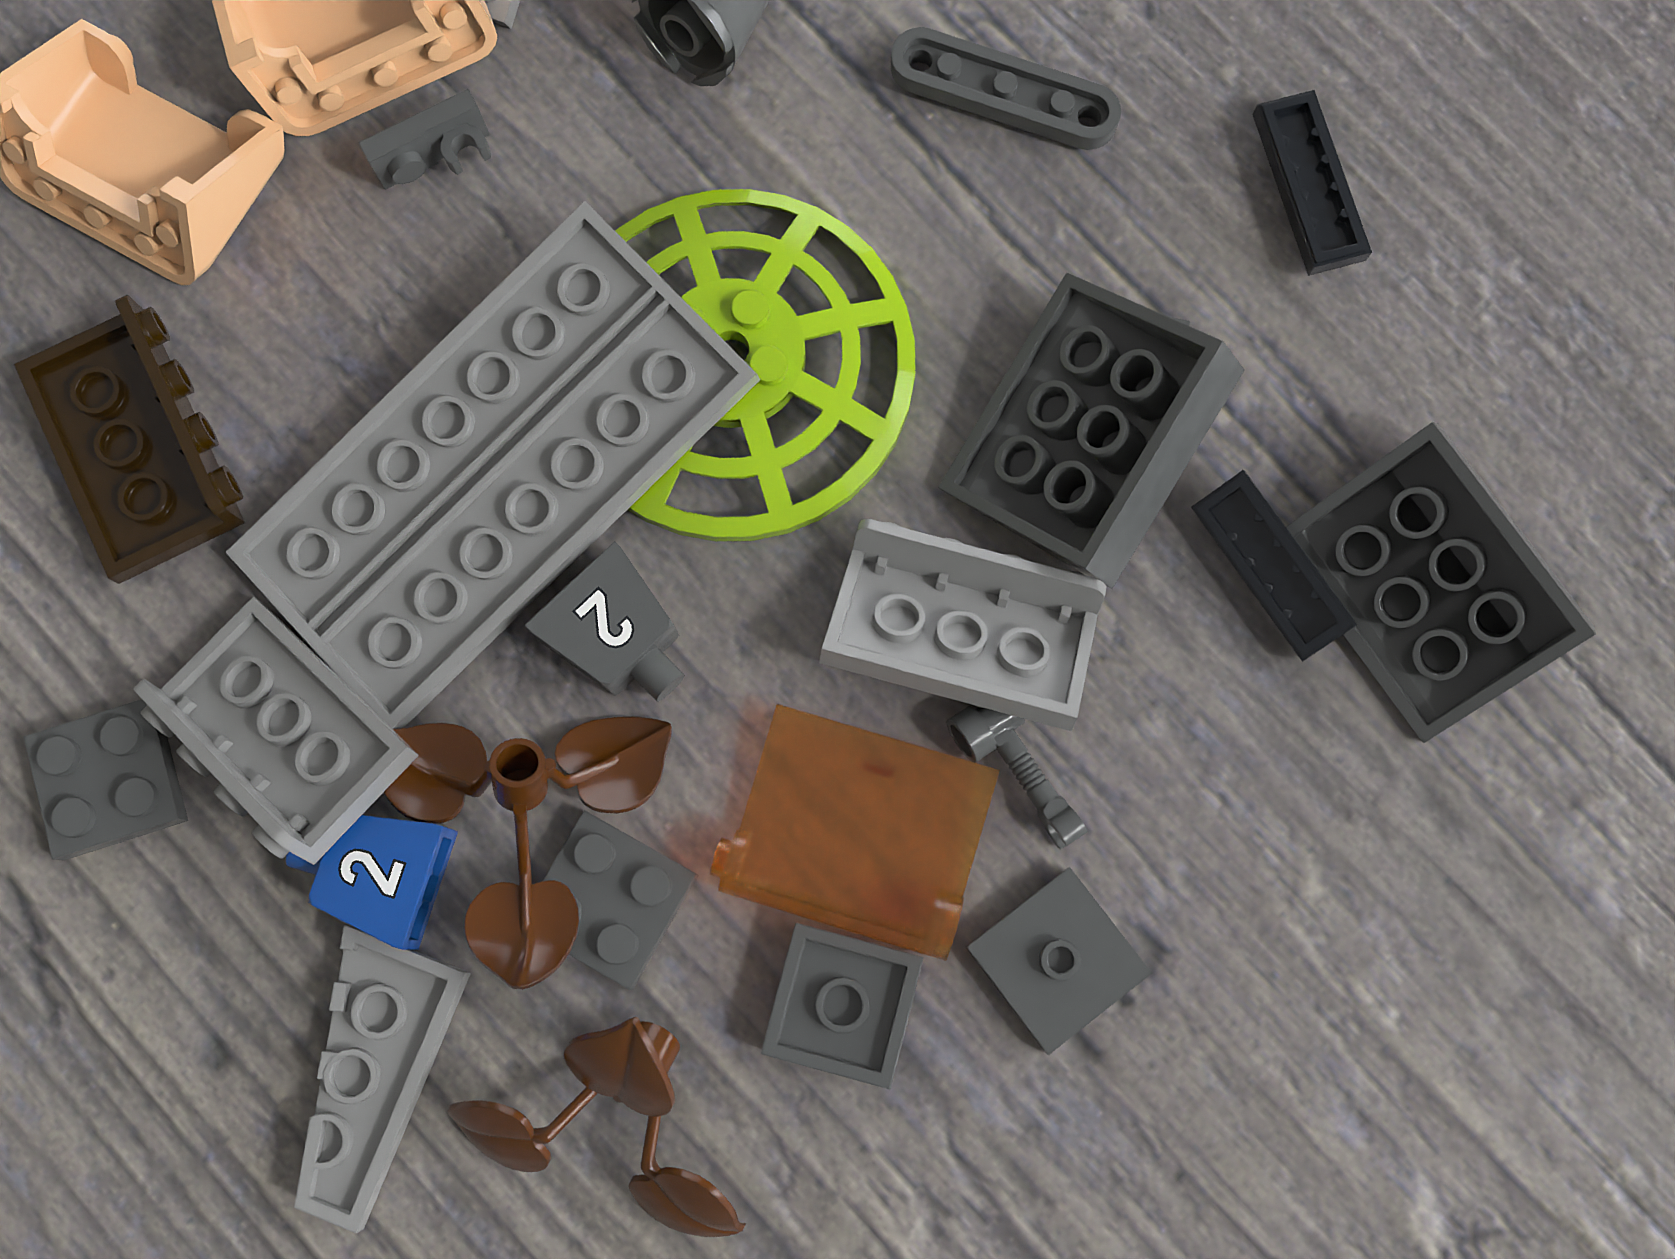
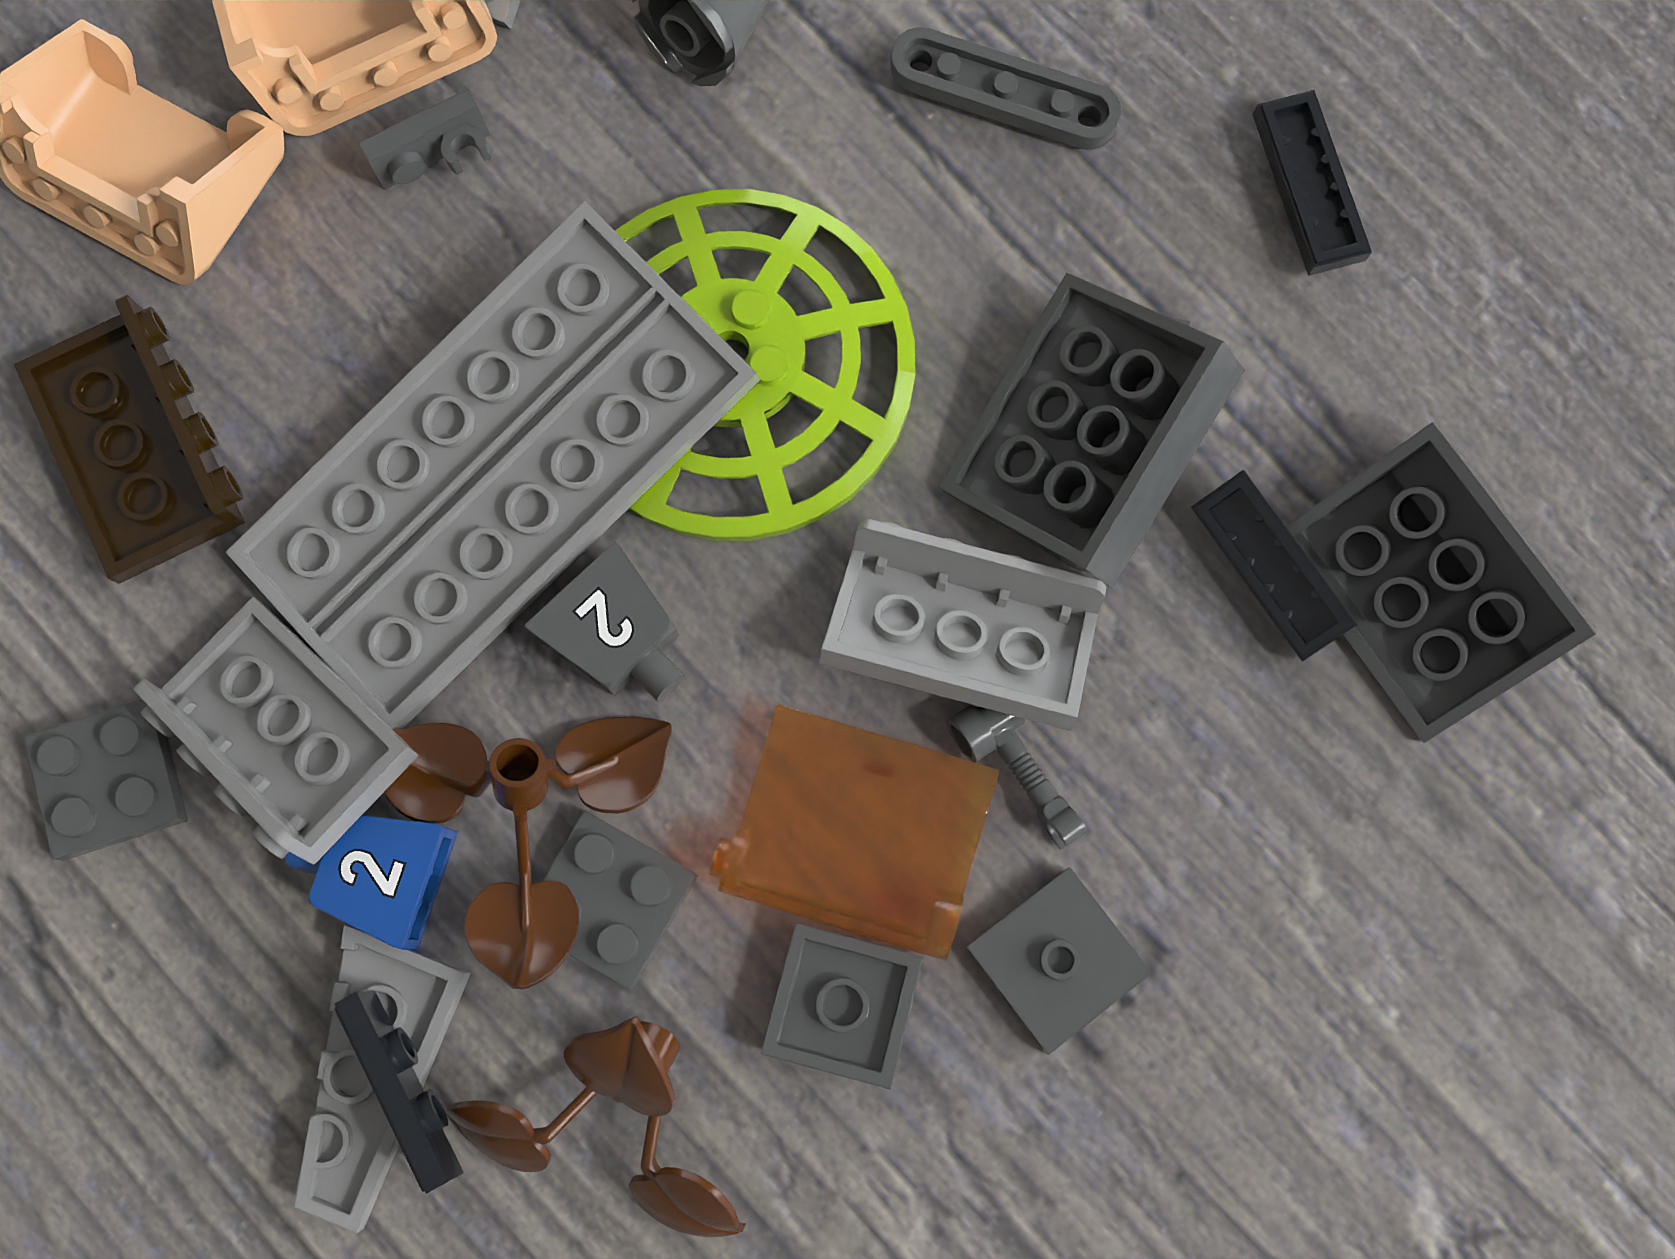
(412, 1113): none -> black plate

